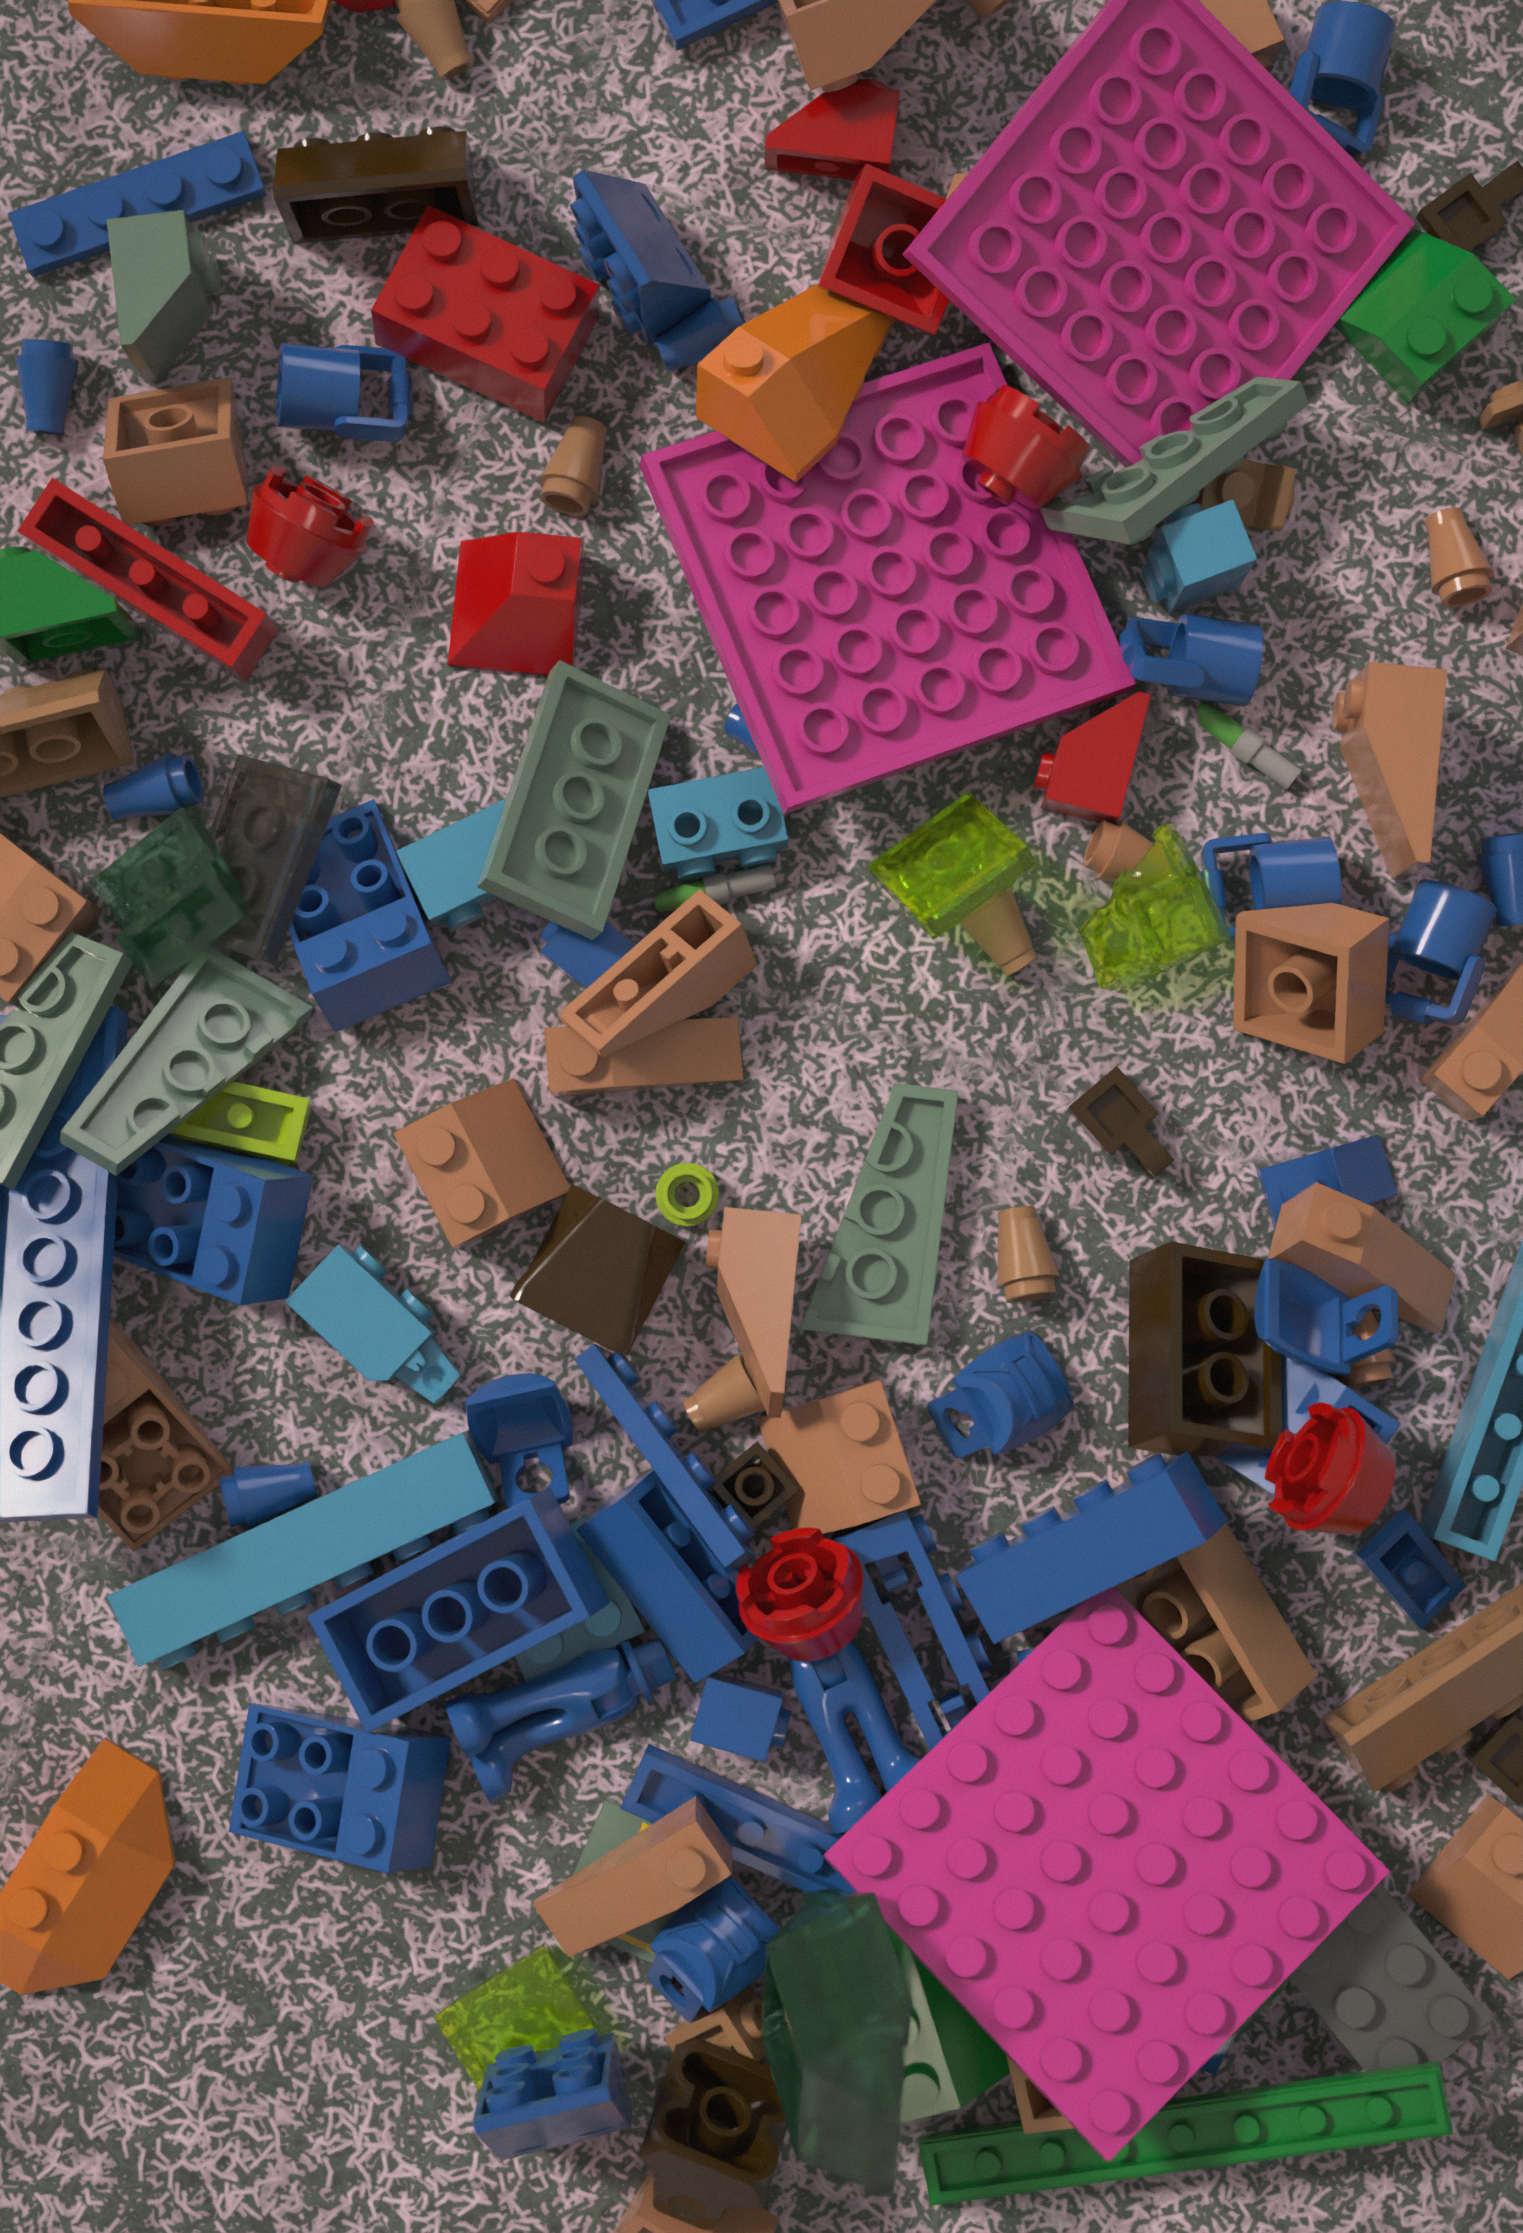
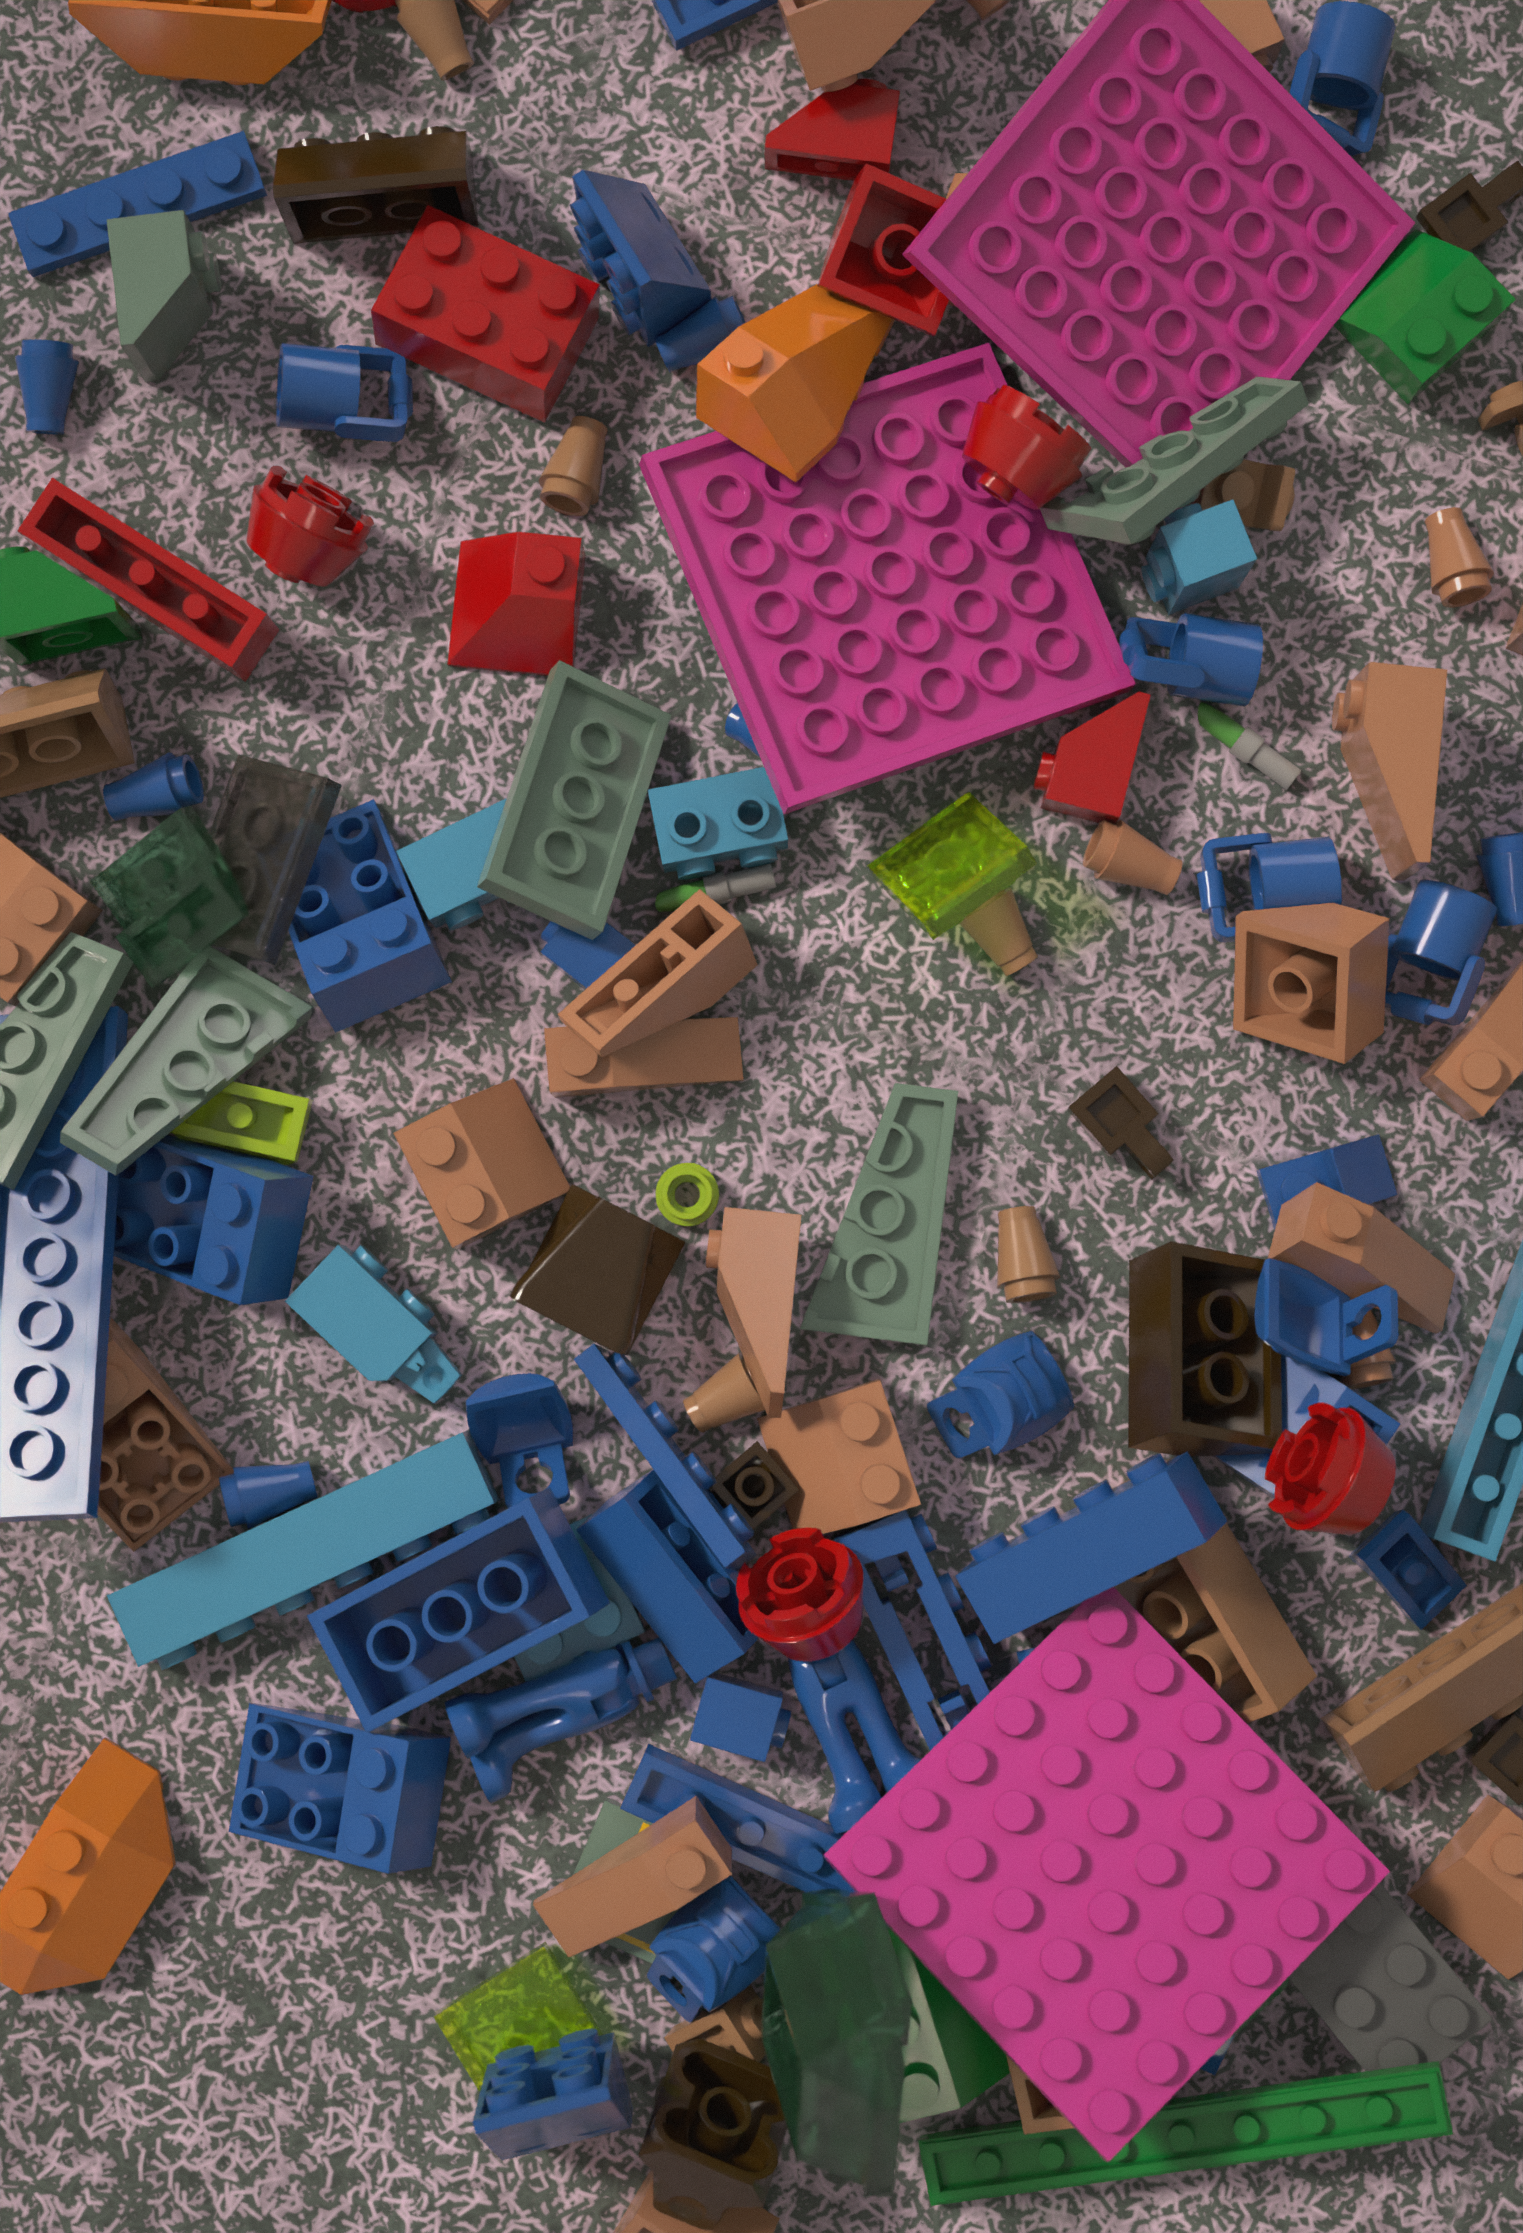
(175, 452): nougat slope -> none
(1153, 917): clear neon green slope -> none

